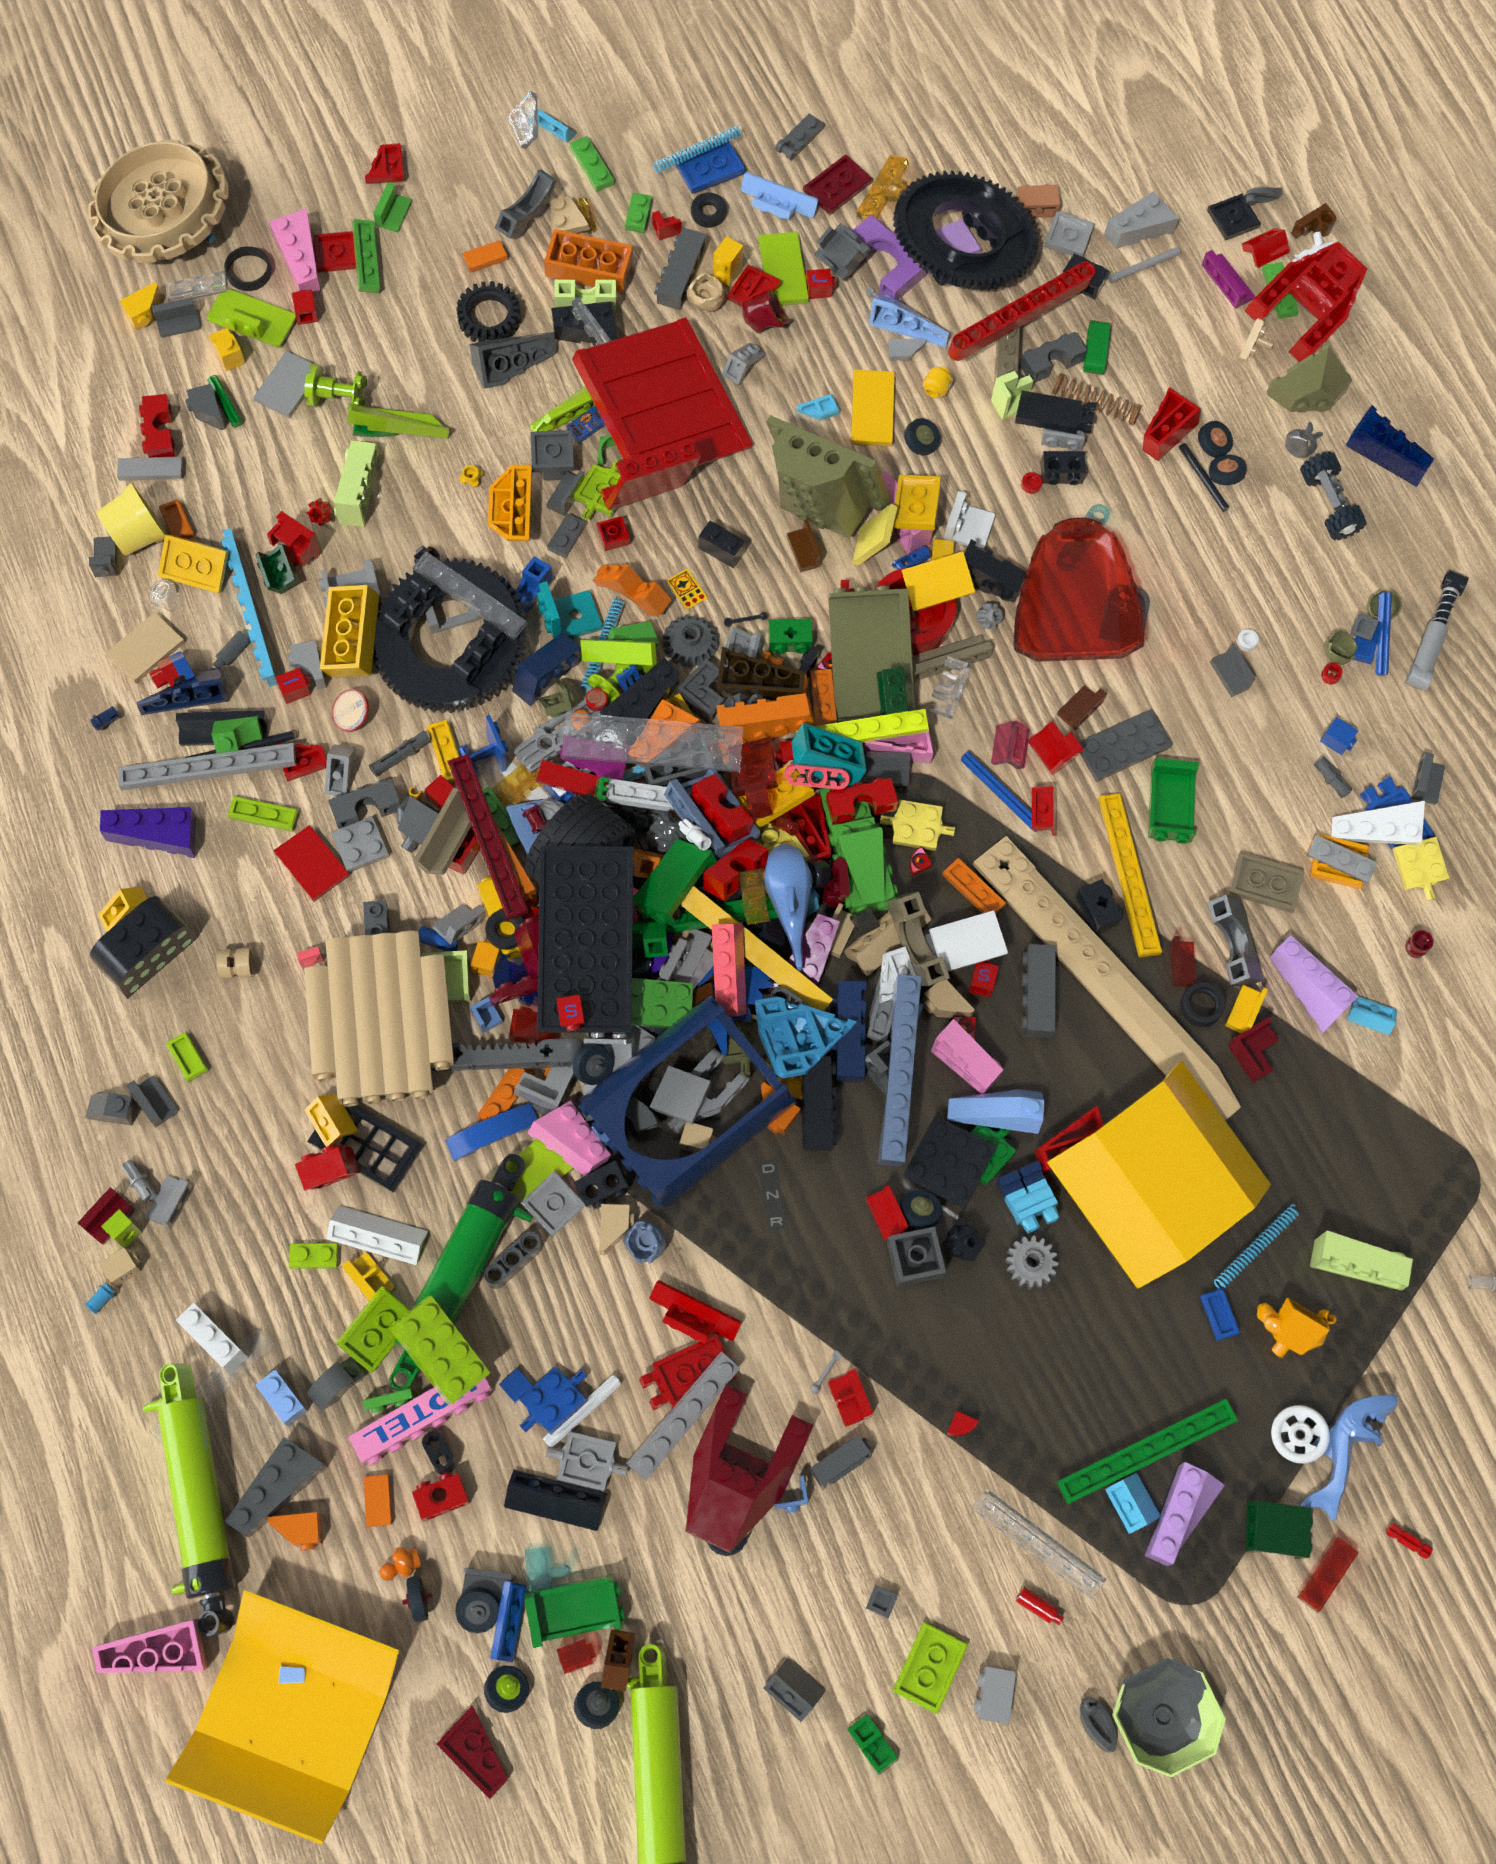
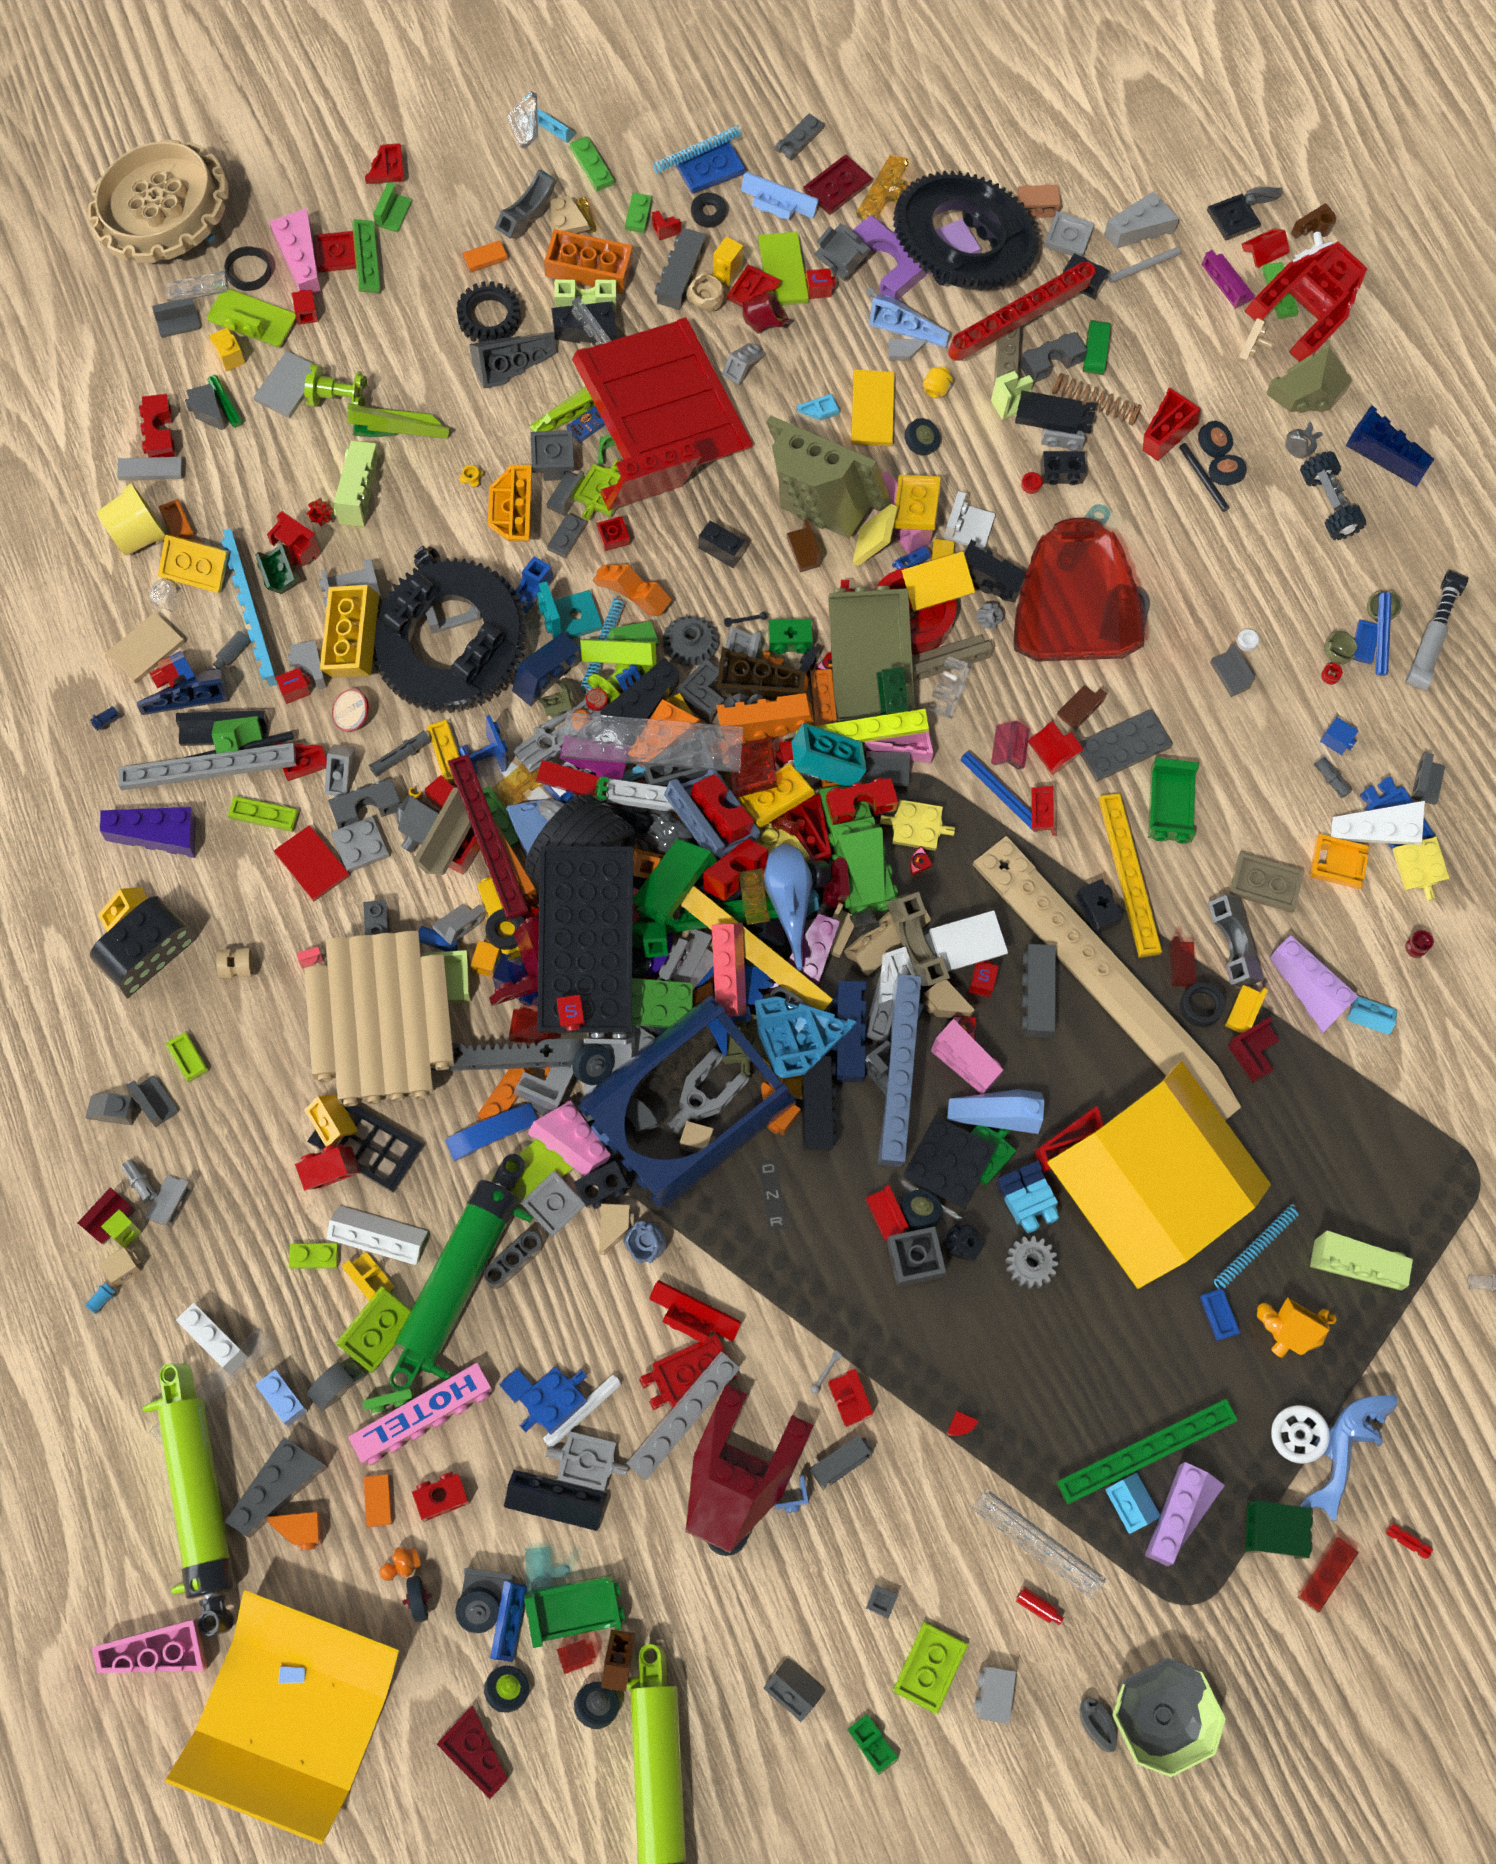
(104, 558): dark grey bracket -> none
(139, 305): yellow slope -> none
(439, 1350): lime brick -> none
(443, 1450): black beam -> none
(470, 595): clear tile -> none
(485, 1015): medium blue panel -> none
(535, 819): dark red bush -> none
(680, 1095): light grey tile -> none
(686, 589): yellow sticker -> none
(695, 834): white axle -> none
(758, 800): clear red brick -> none
(799, 781): coral beam -> none
(973, 887): orange plate -> none
(1341, 859): light grey plate -> none
(1364, 627): dark grey plate -> none

